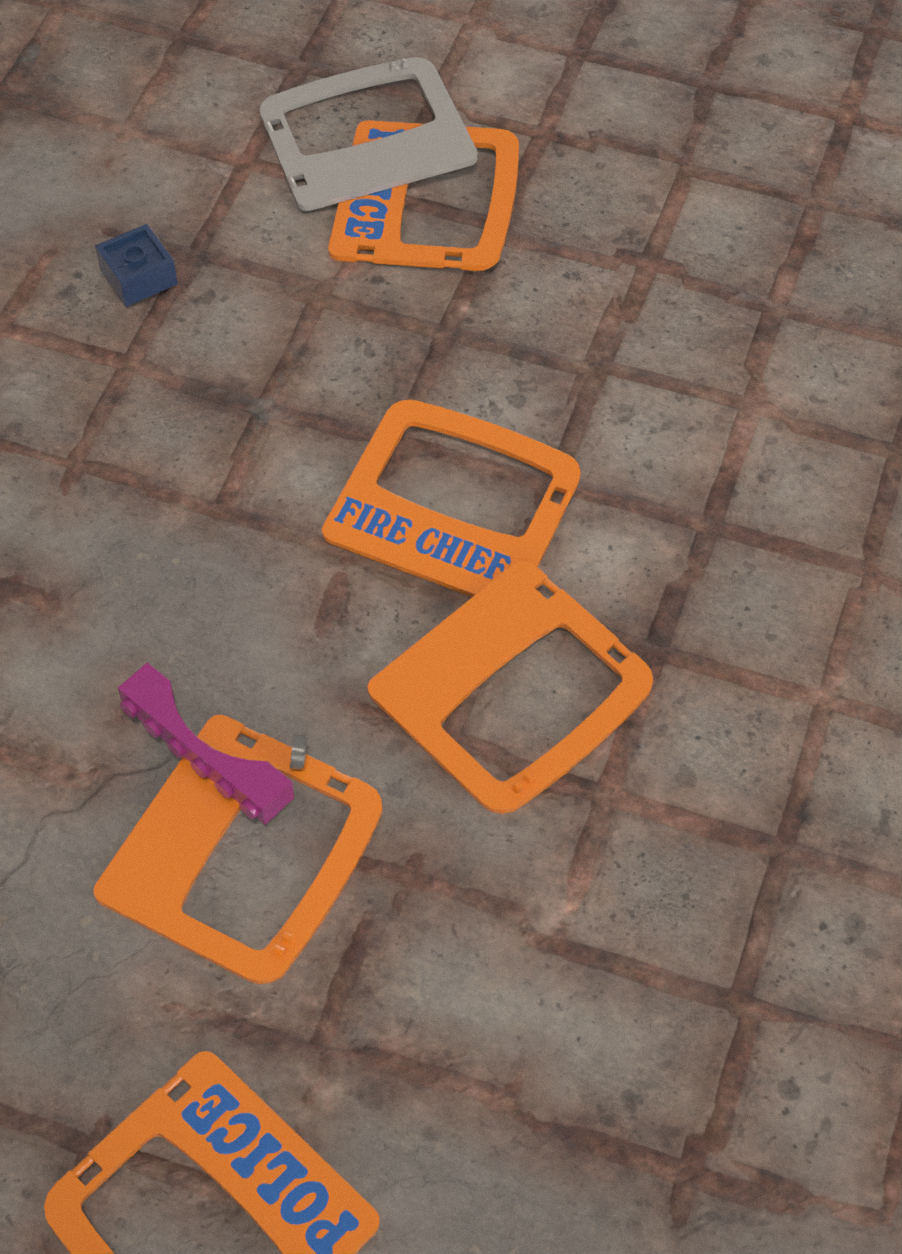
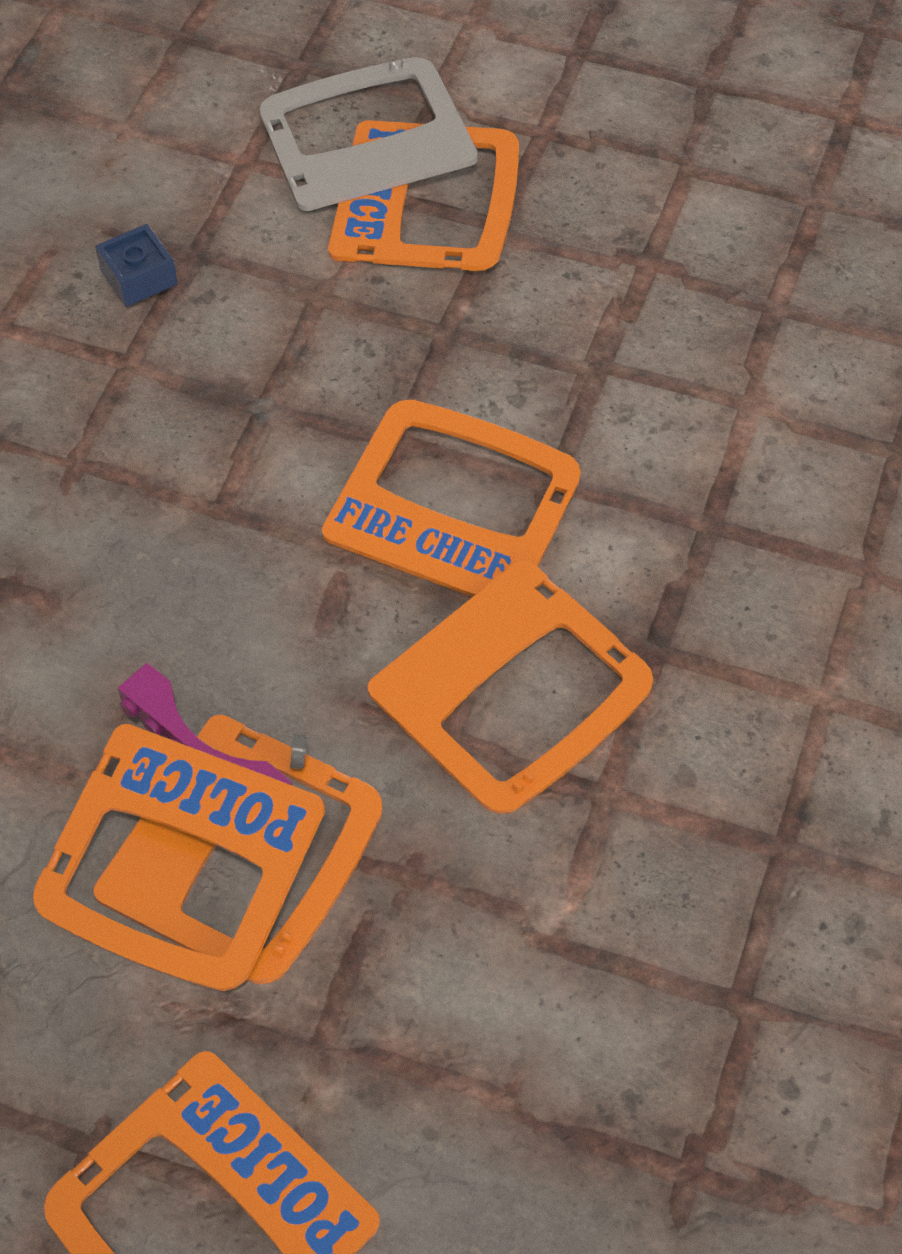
(203, 797): none -> orange door

